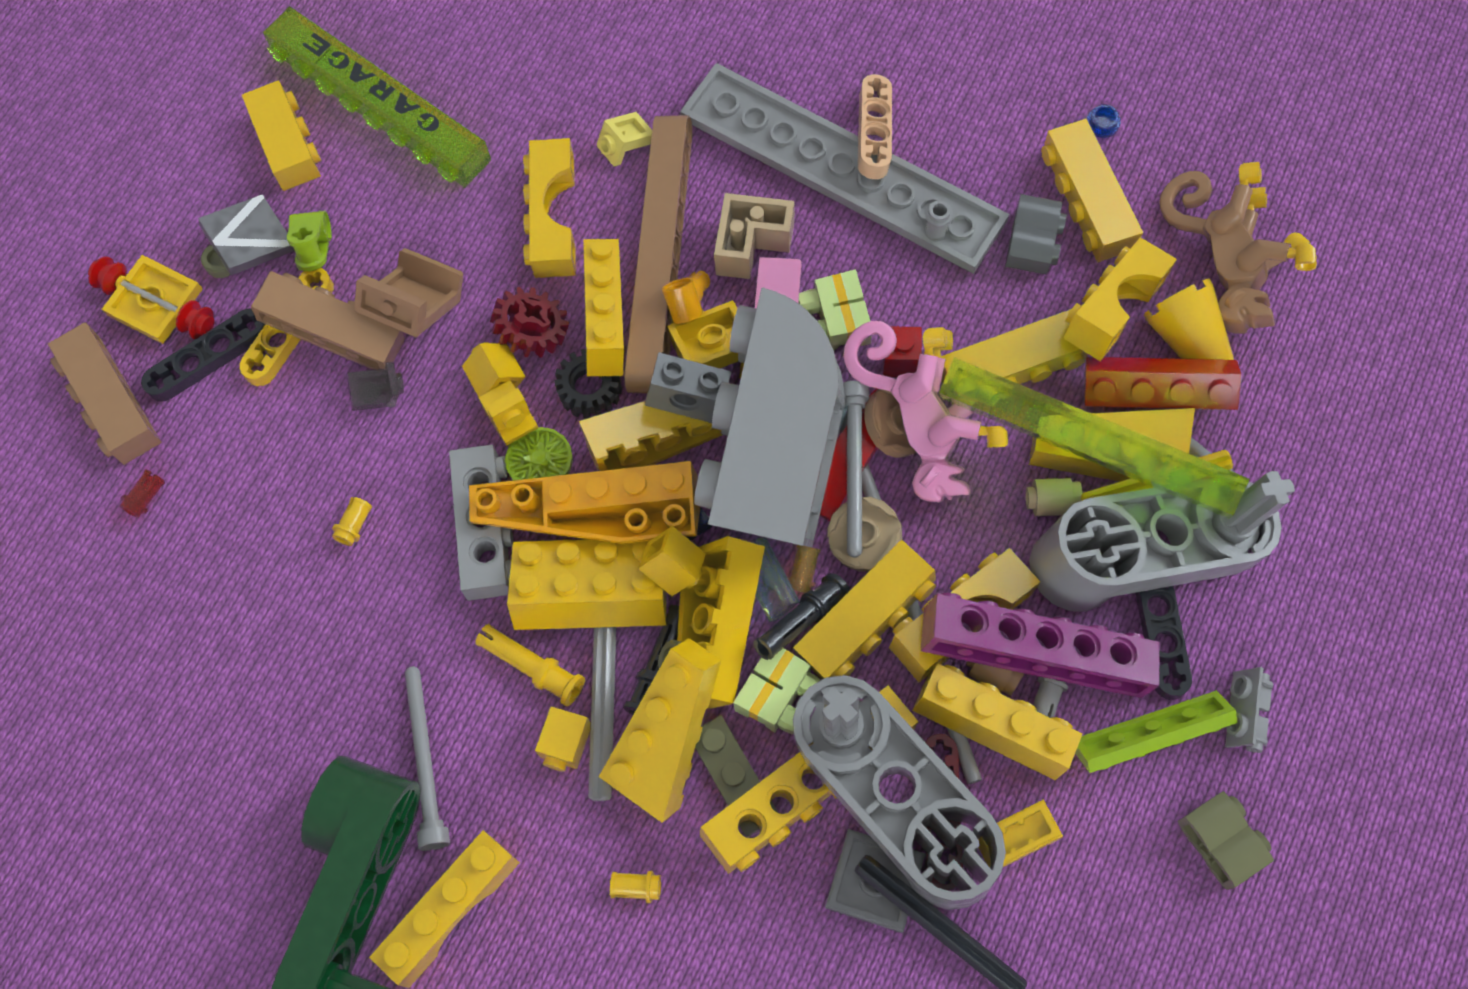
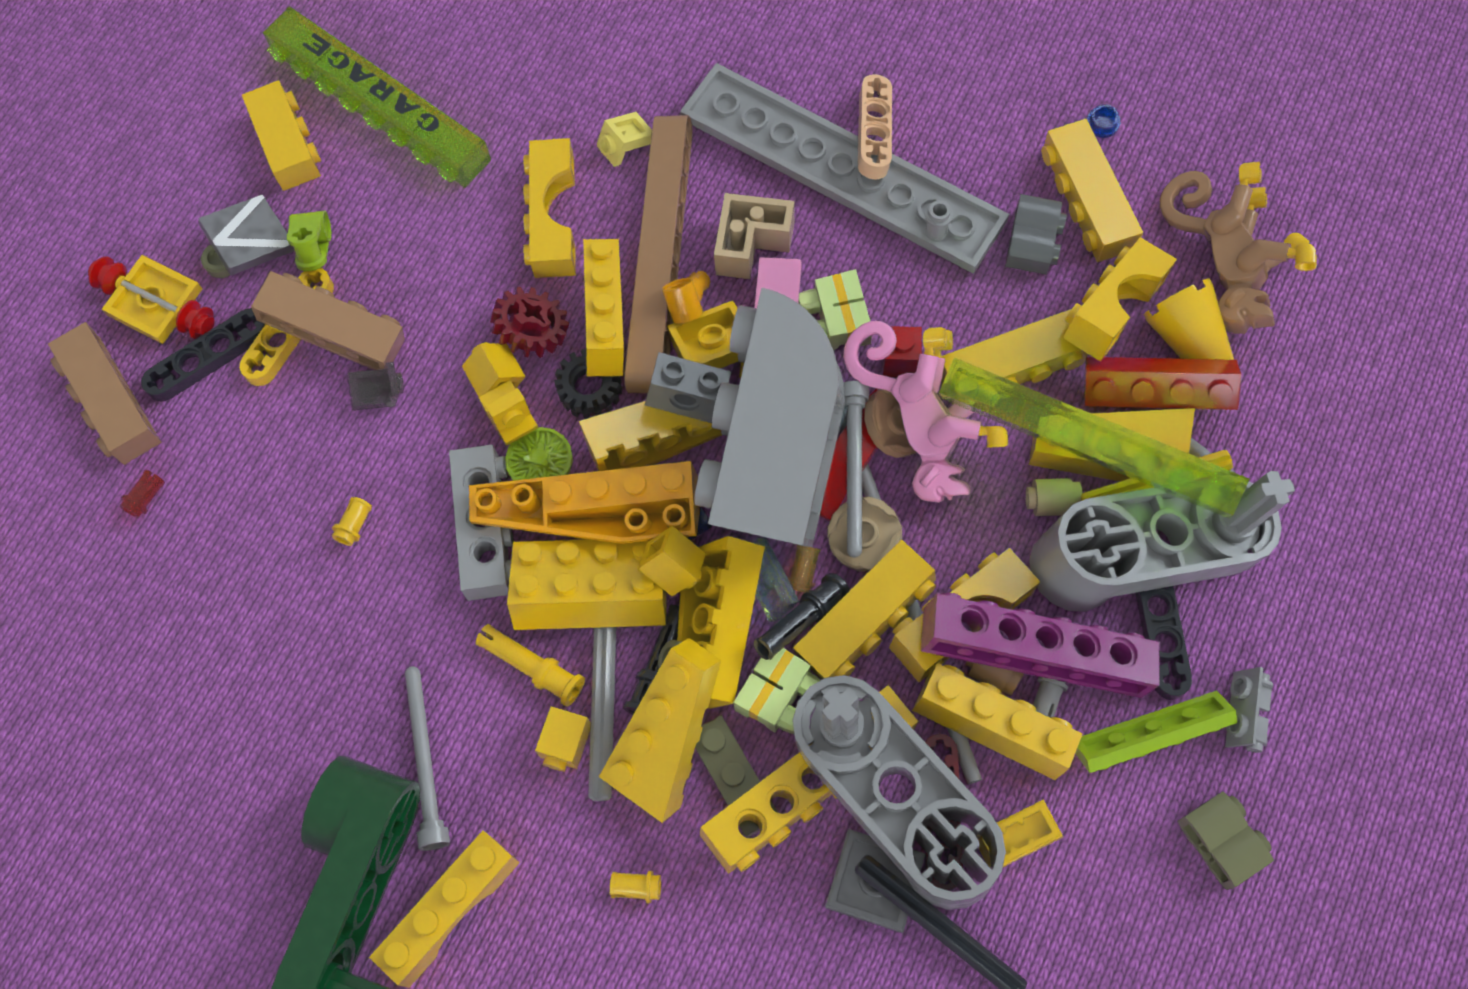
(411, 294): medium nougat panel -> none

